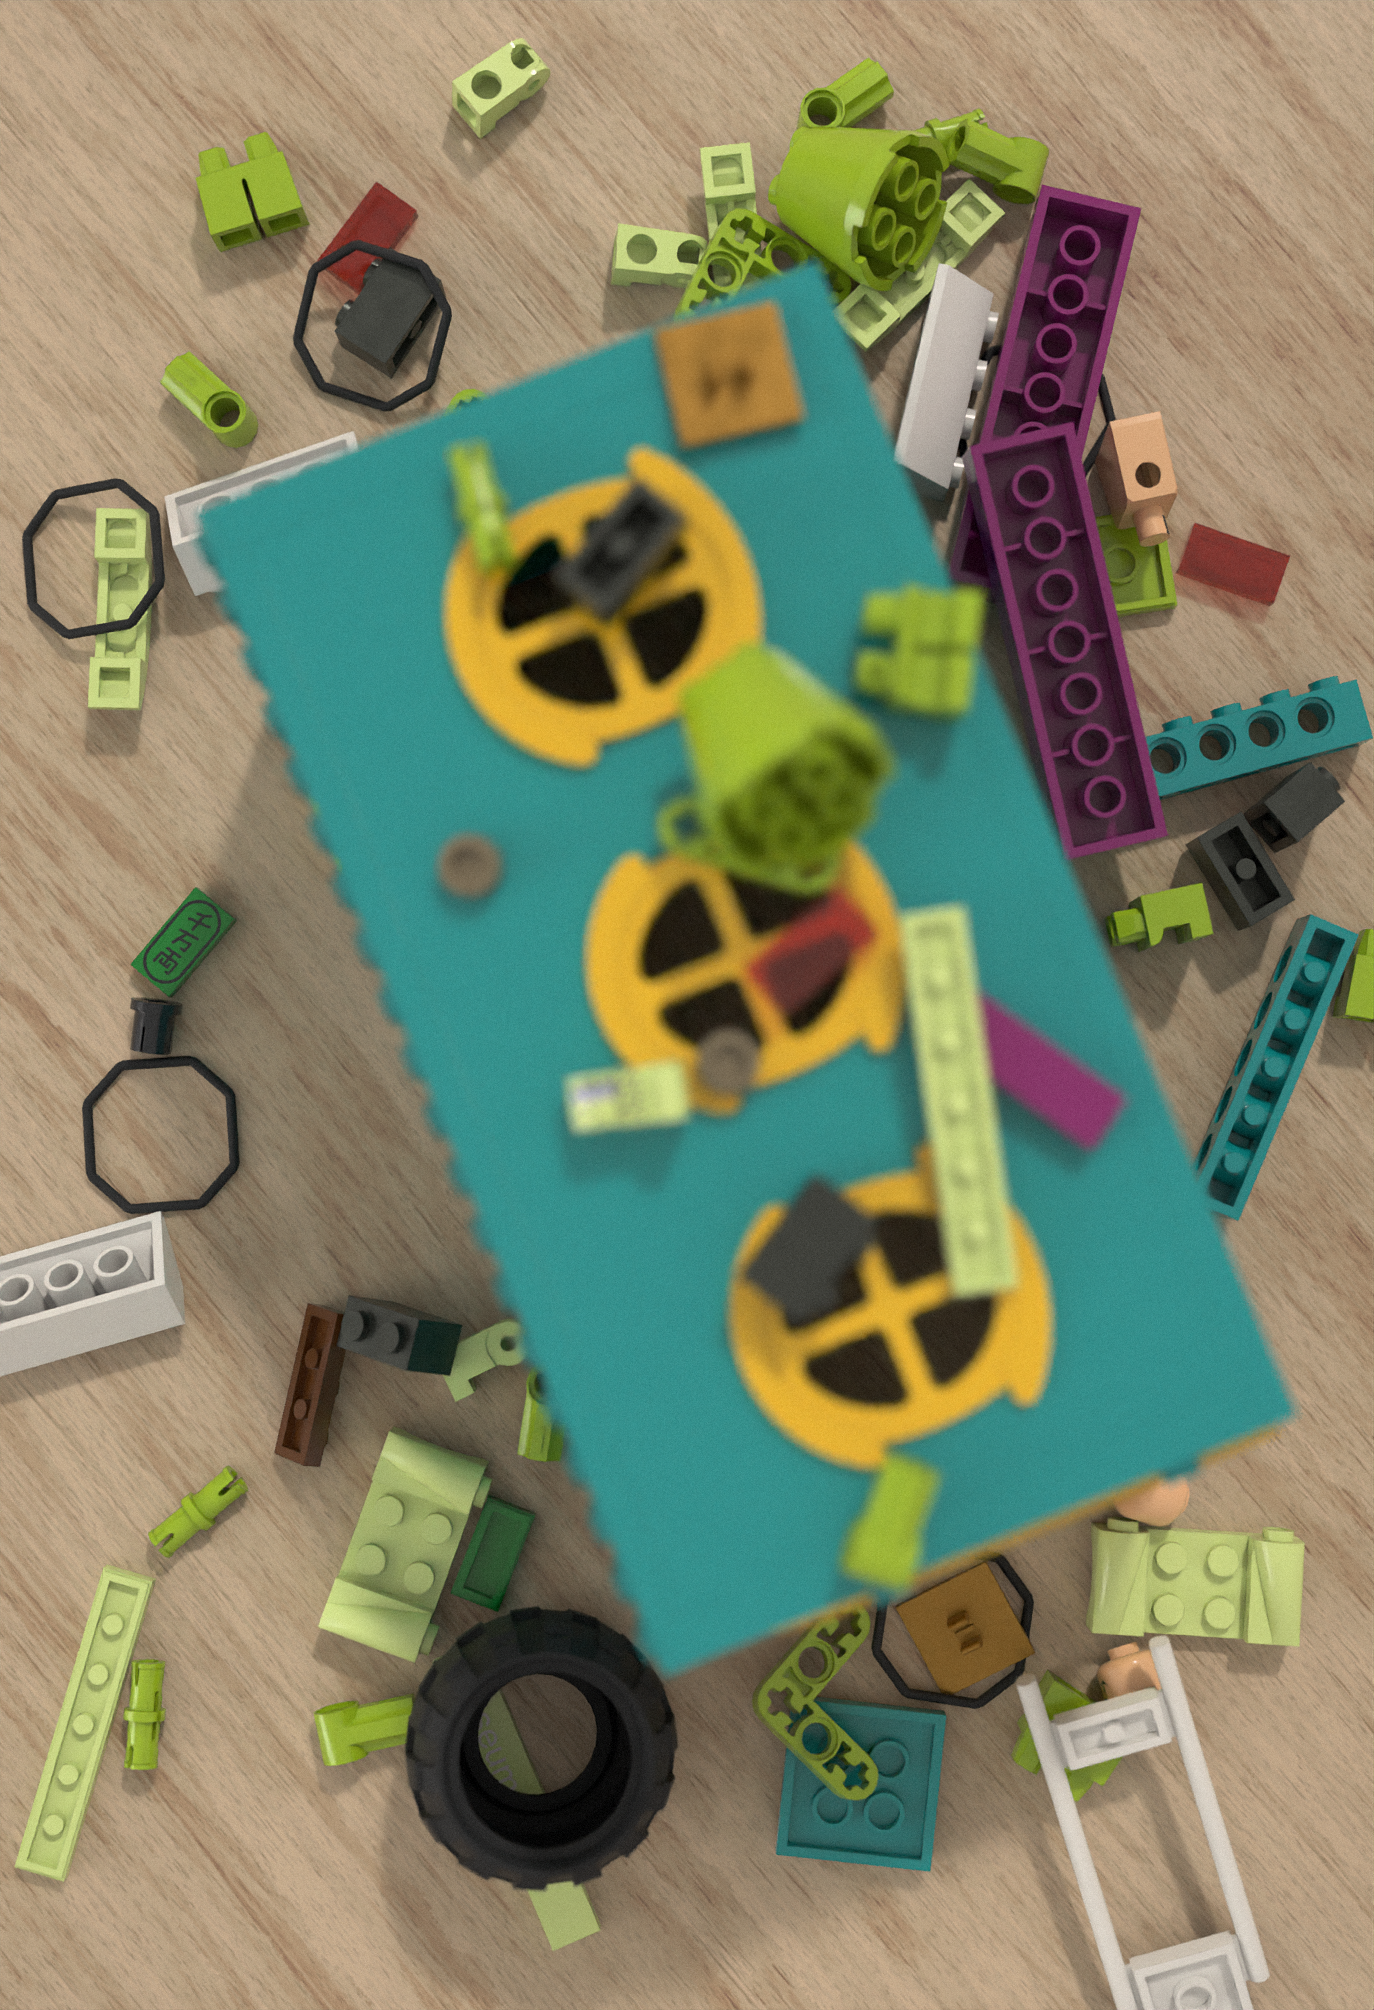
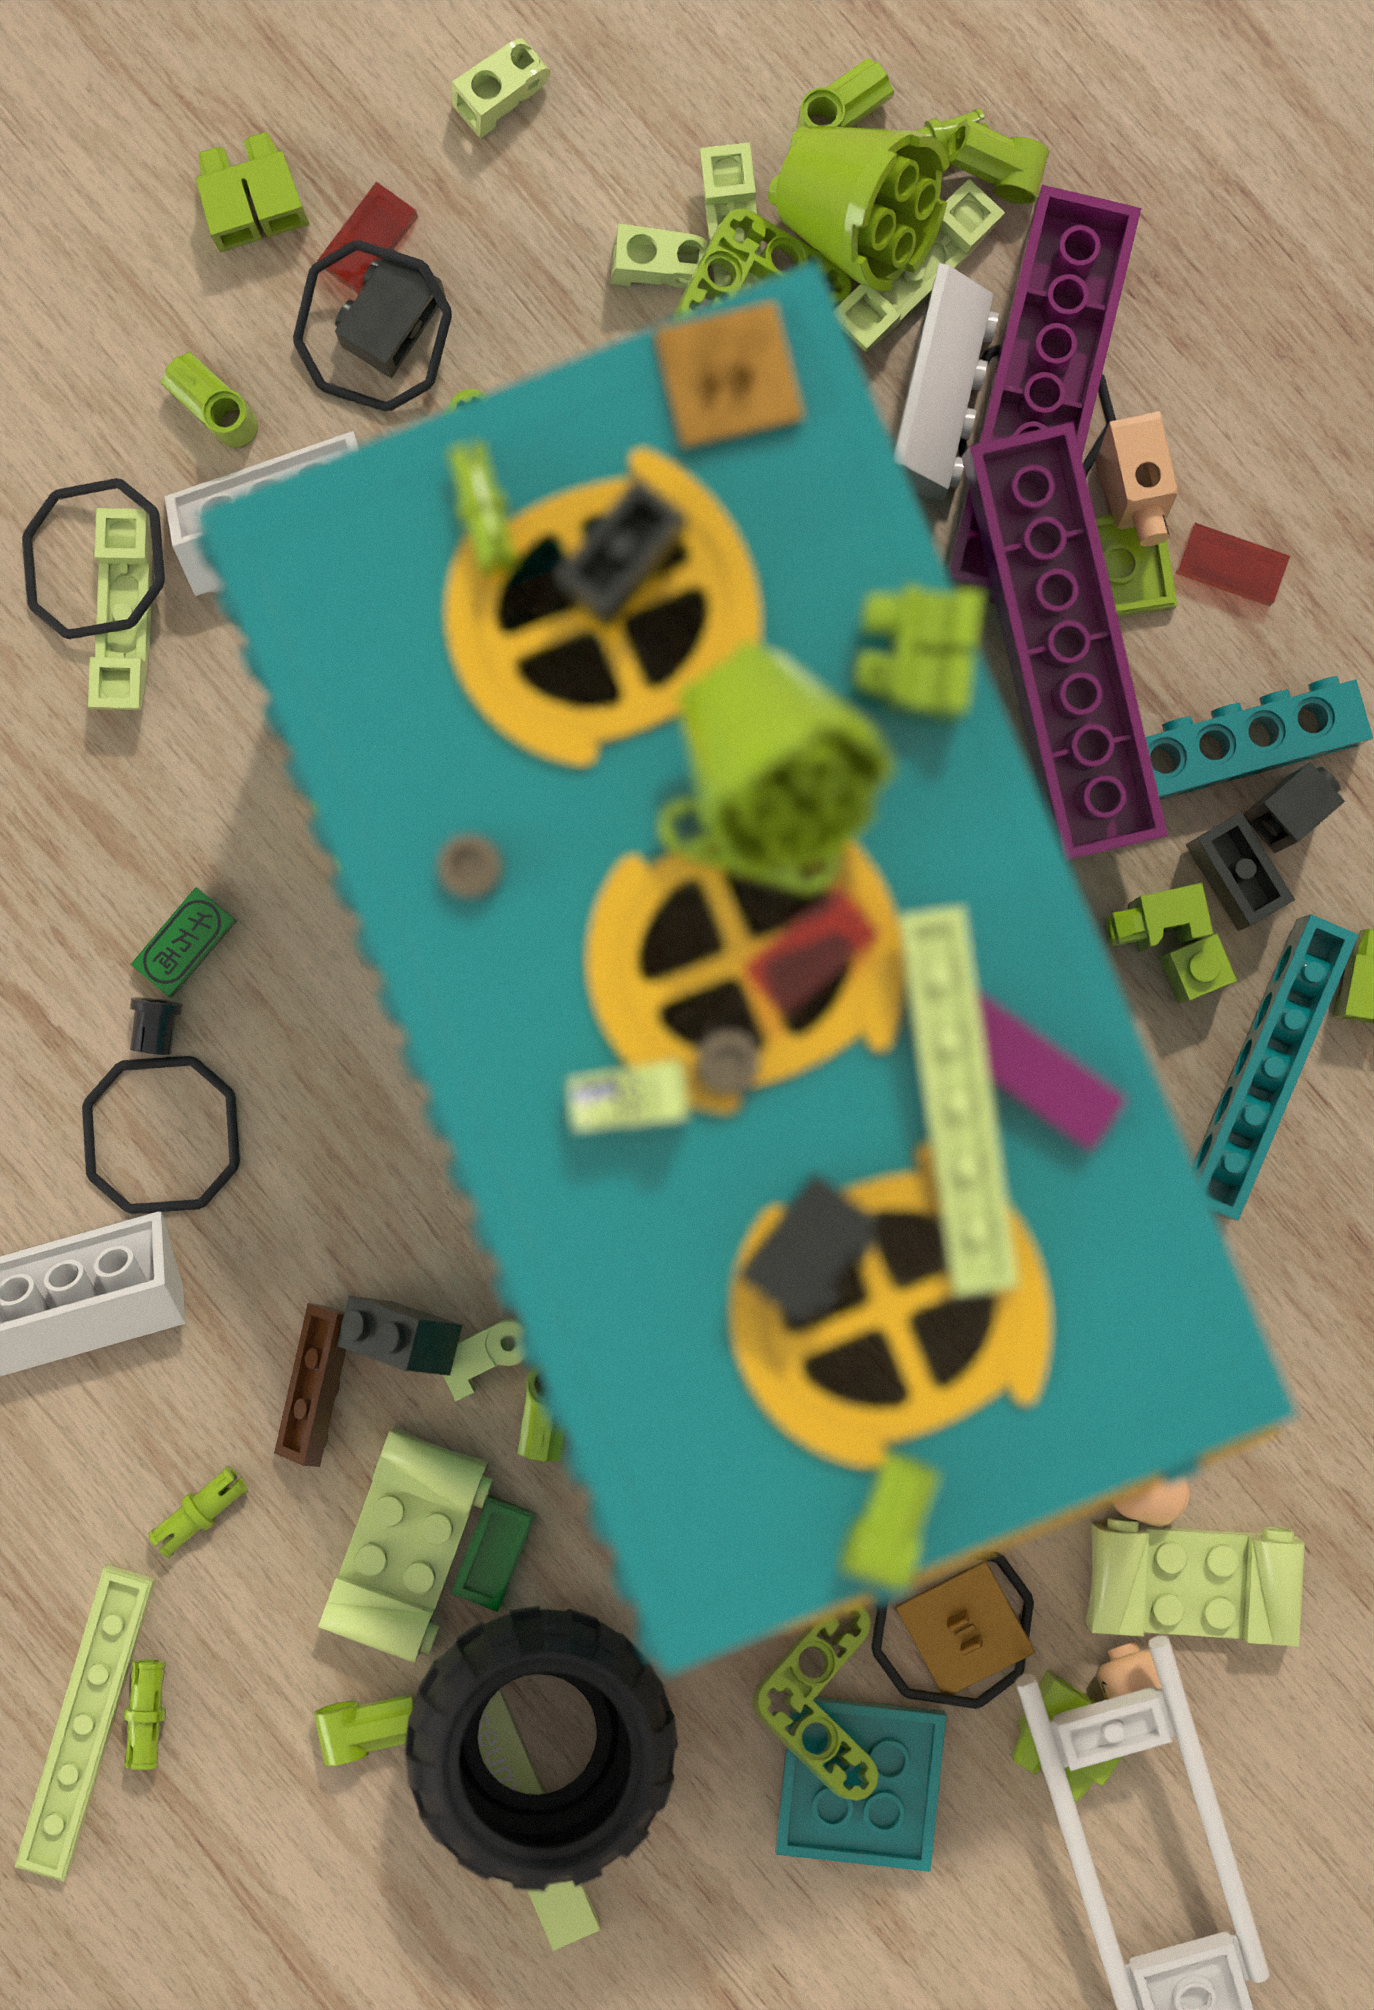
(1198, 968): none -> lime brick

